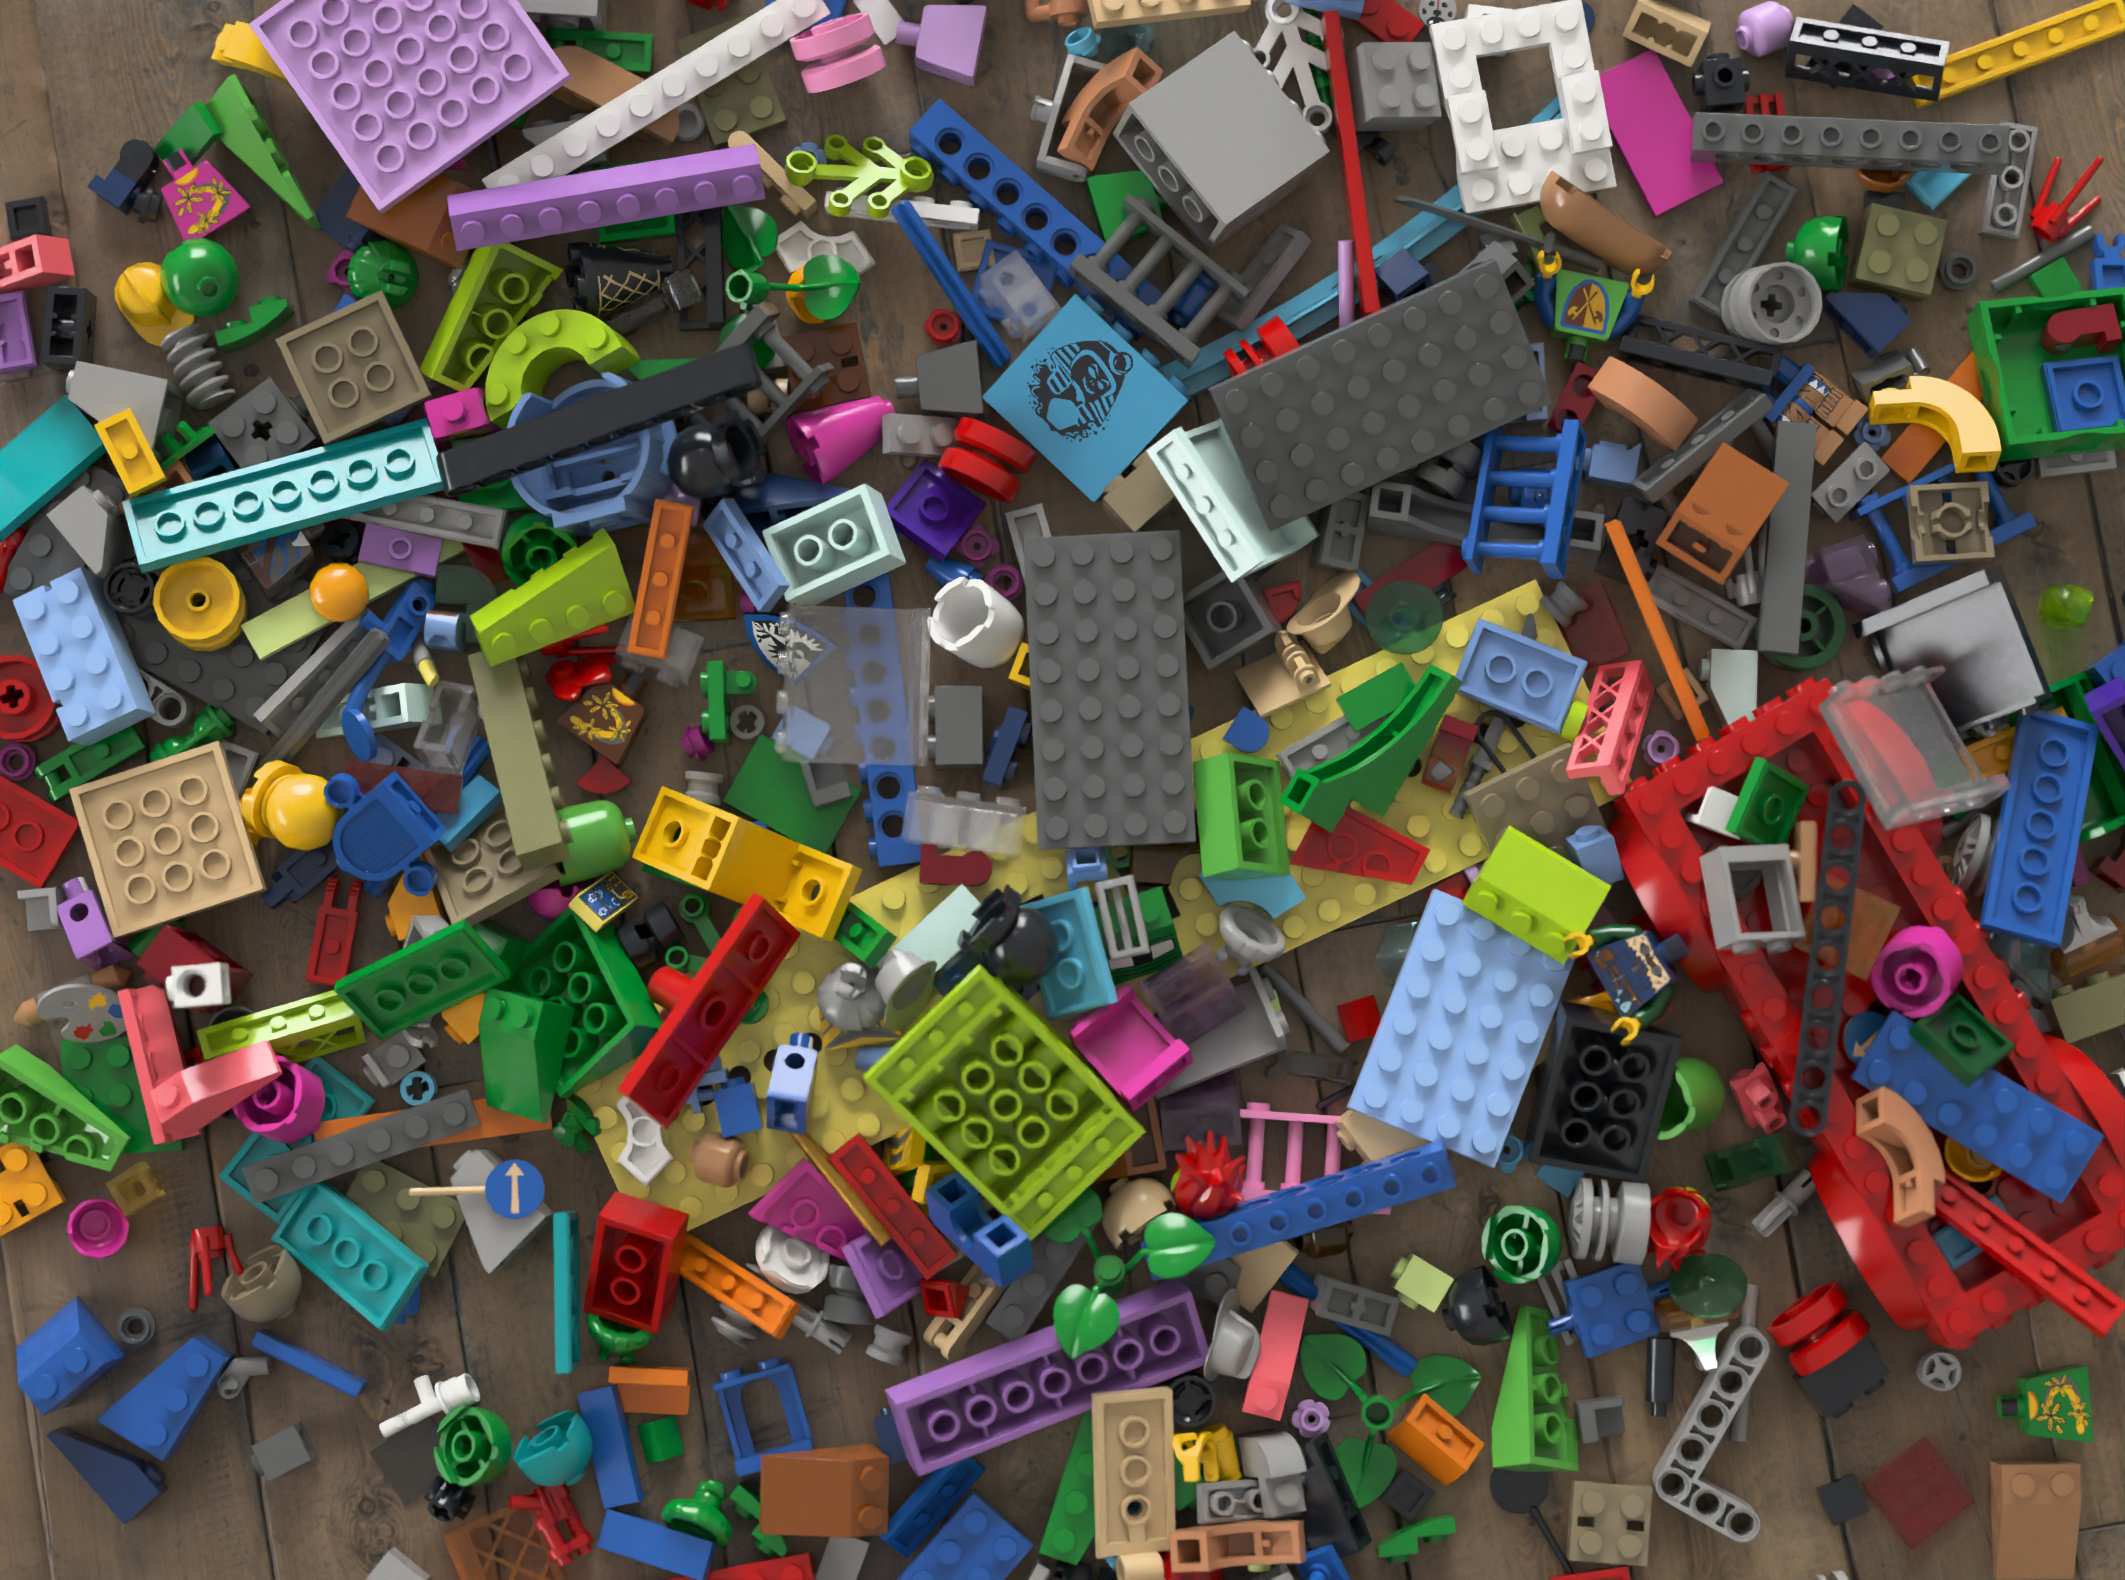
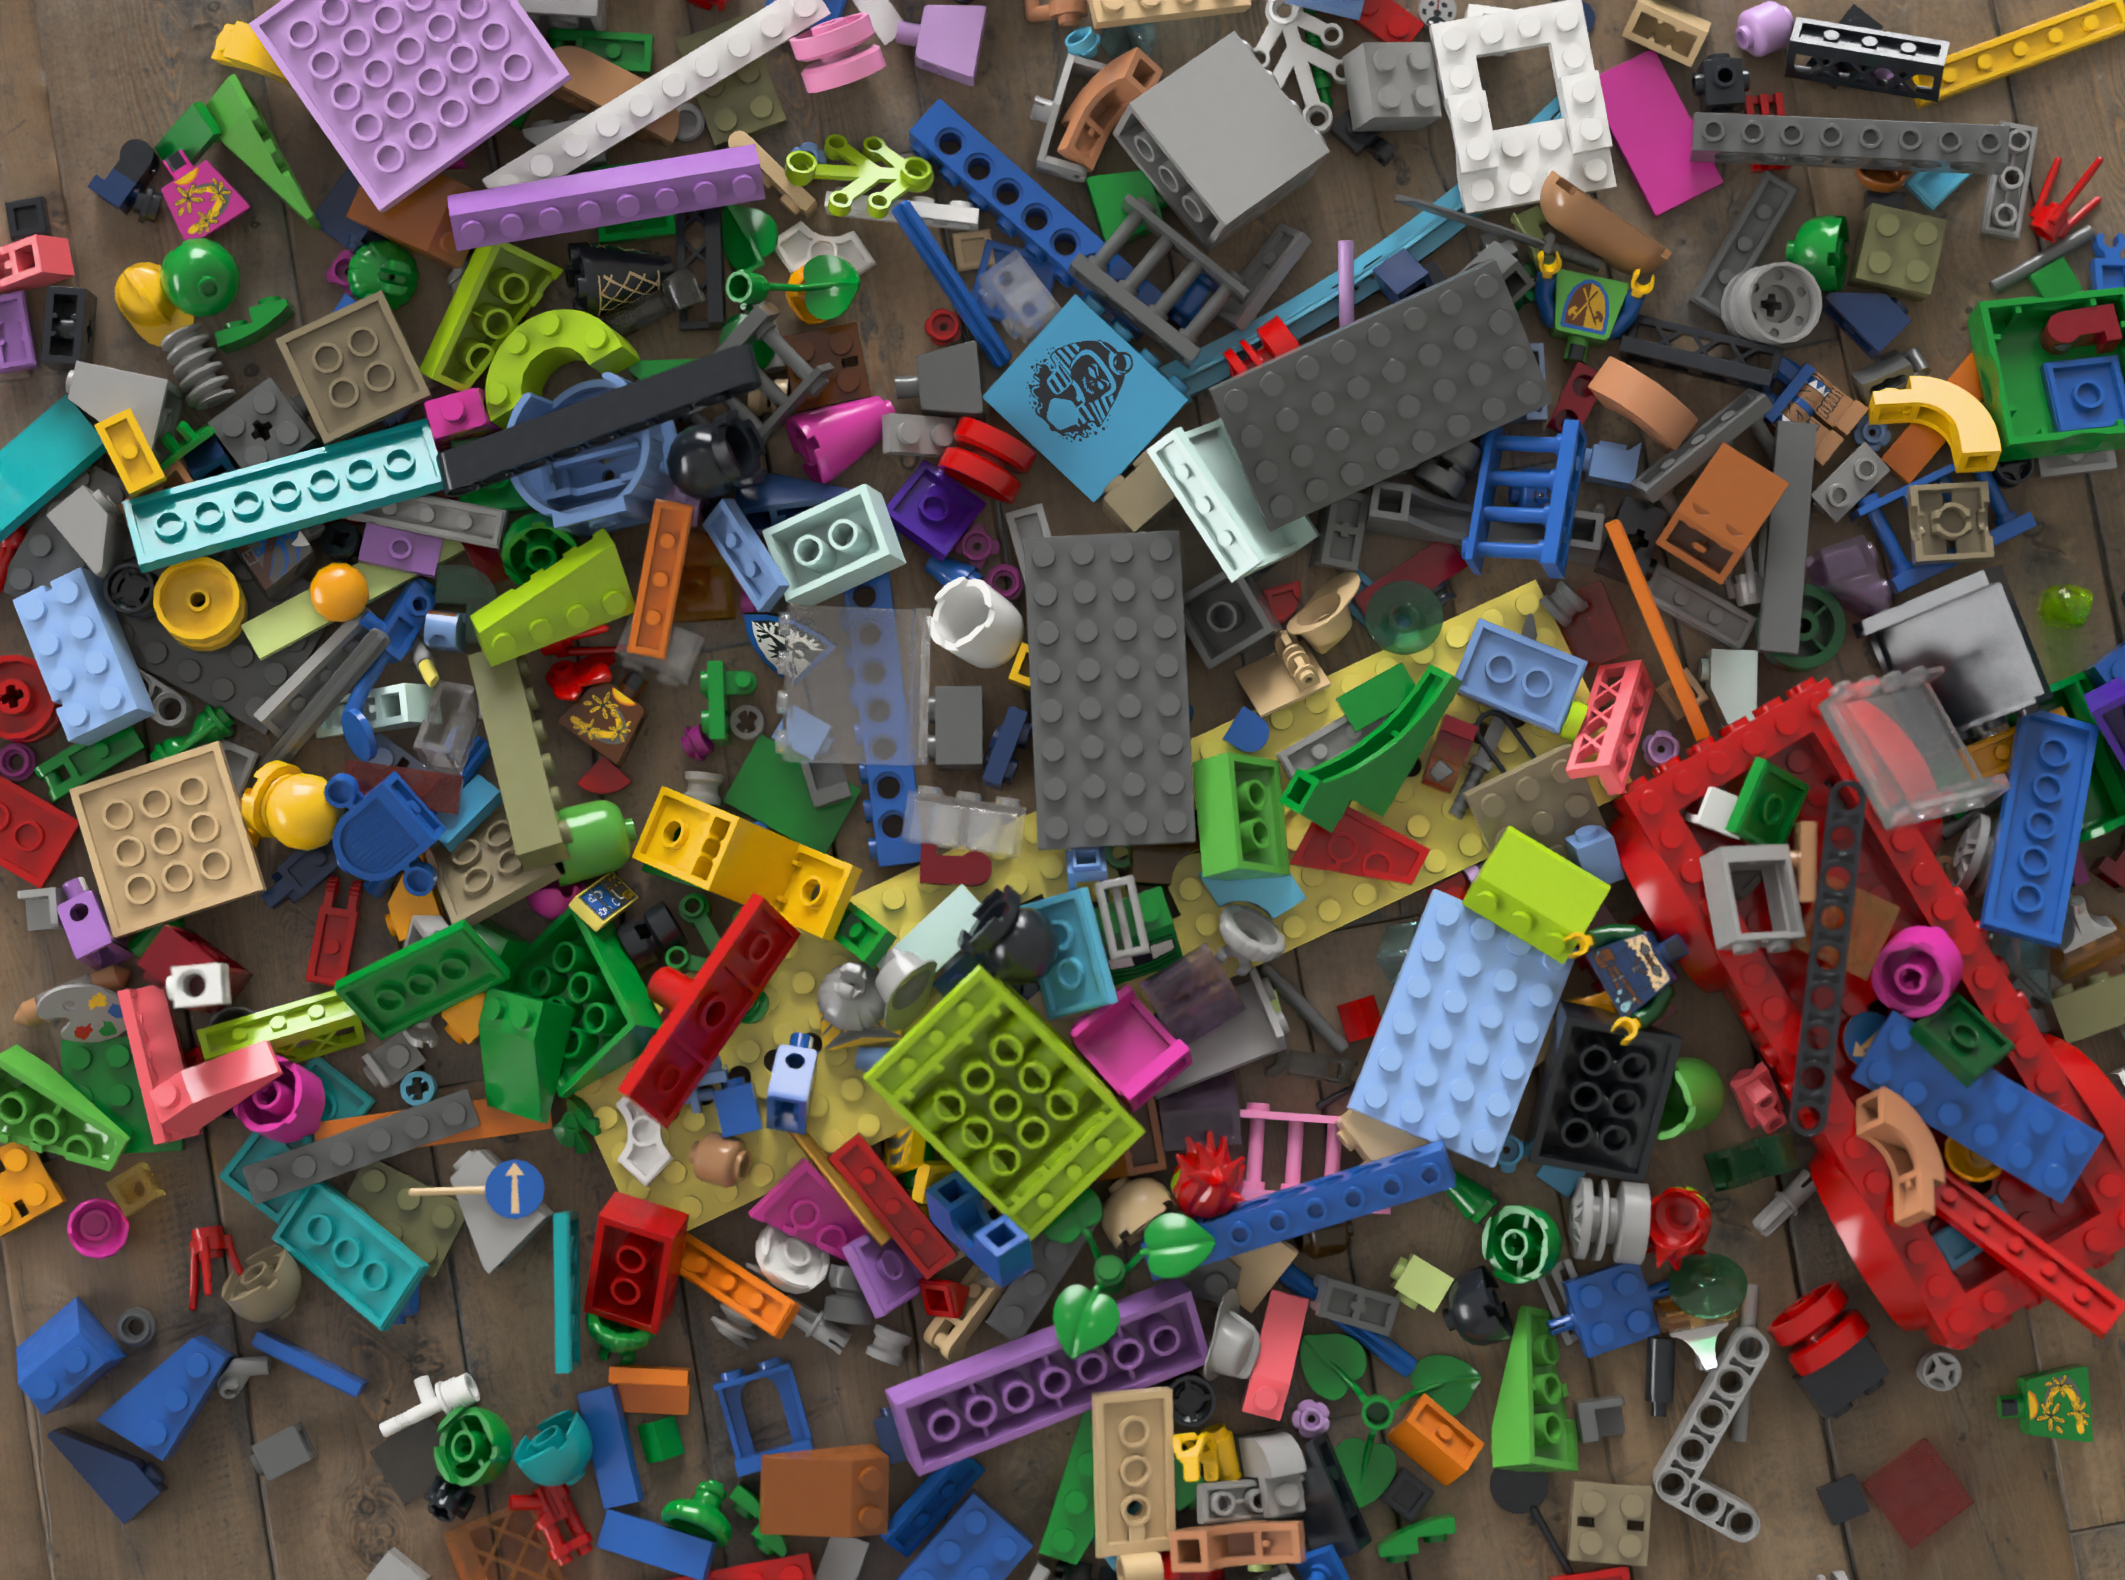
(1350, 162): red tile -> none
(1471, 1198): none -> green cone
(1968, 266): dark grey plate -> none
(2035, 1518): medium nougat slope -> none

